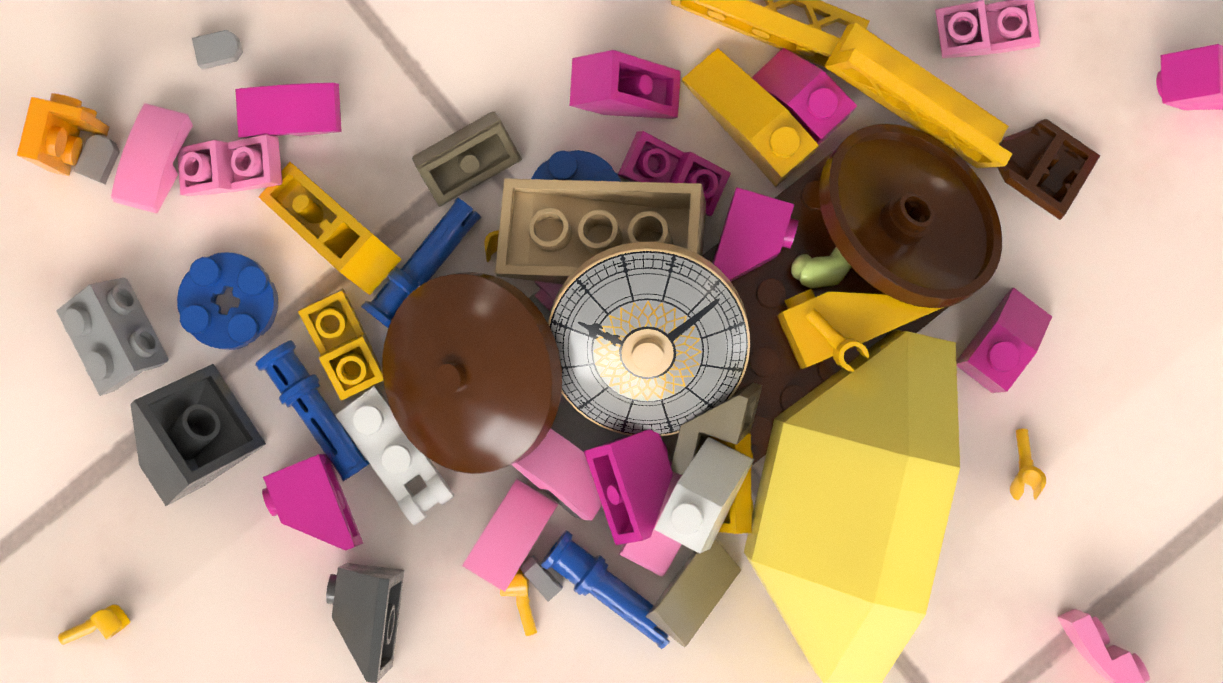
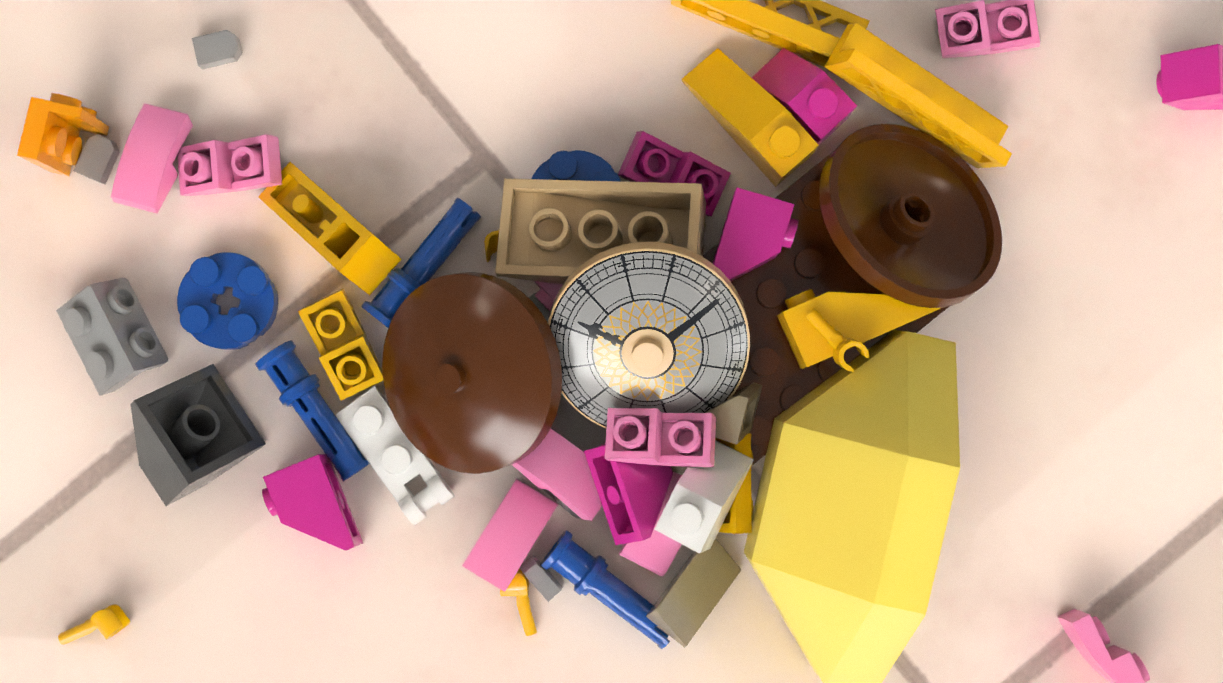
(288, 110): dark pink slope -> none
(367, 614): dark grey slope -> none
(466, 158): dark tan slope -> none
(624, 86): dark pink slope -> none
(660, 437): none -> bright pink slope
(820, 271): yellowish green arm -> none
(1005, 343): dark pink slope -> none
(1027, 471): yellow hand -> none
(1047, 166): reddish brown slope -> none

